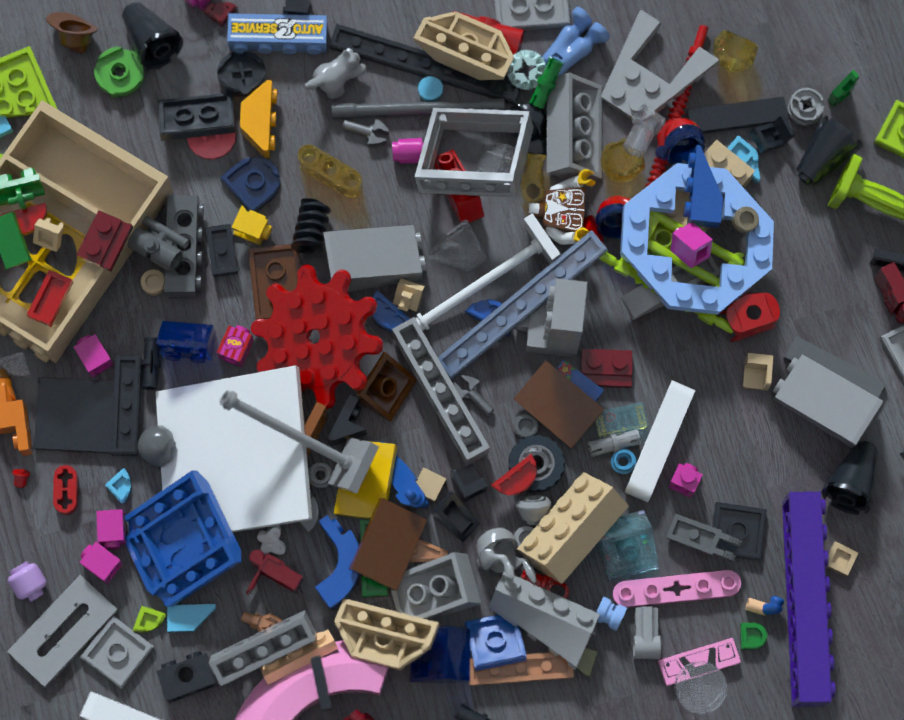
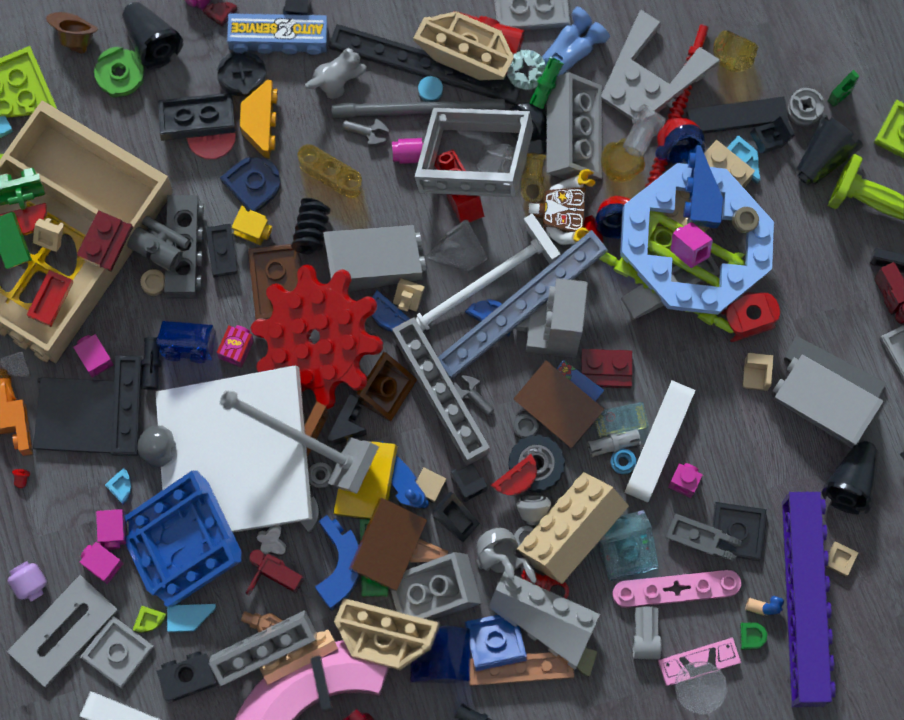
(71, 490): red beam -> none
(610, 613): light blue wheel -> none

